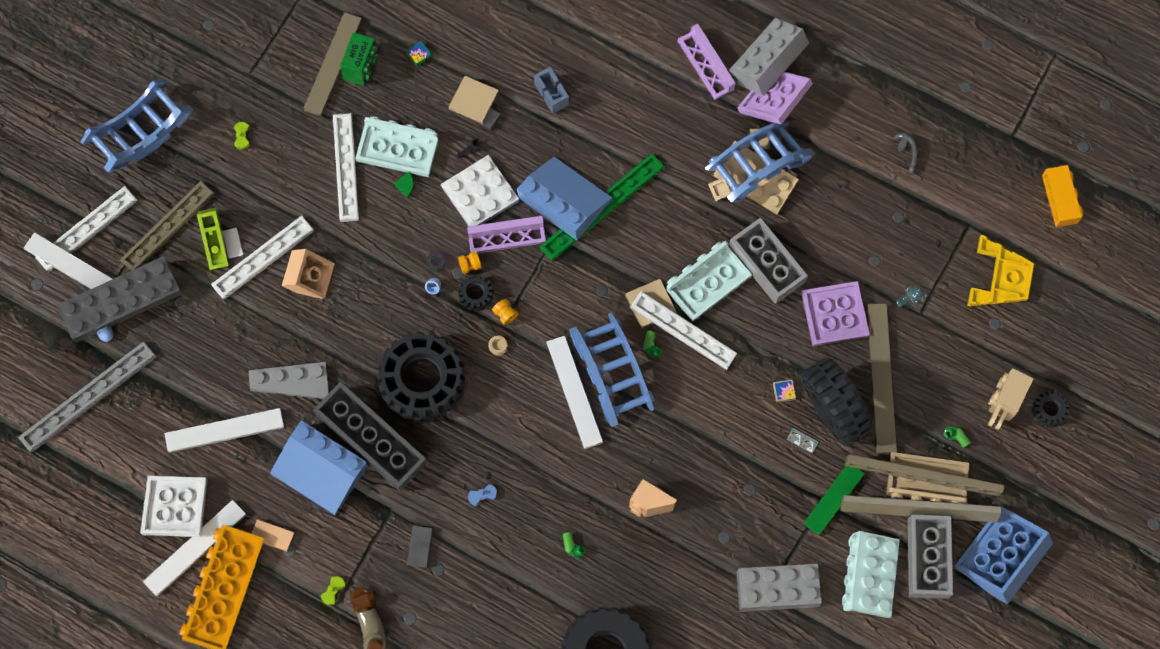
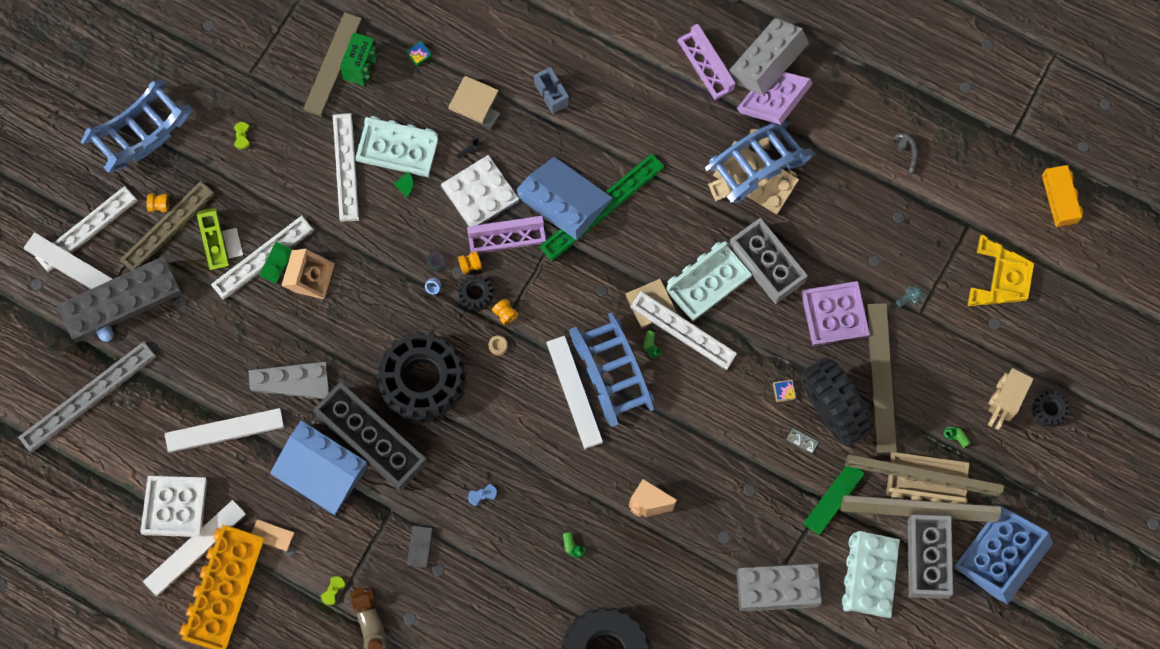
(157, 202): none -> light orange wheel
(275, 262): none -> green plate

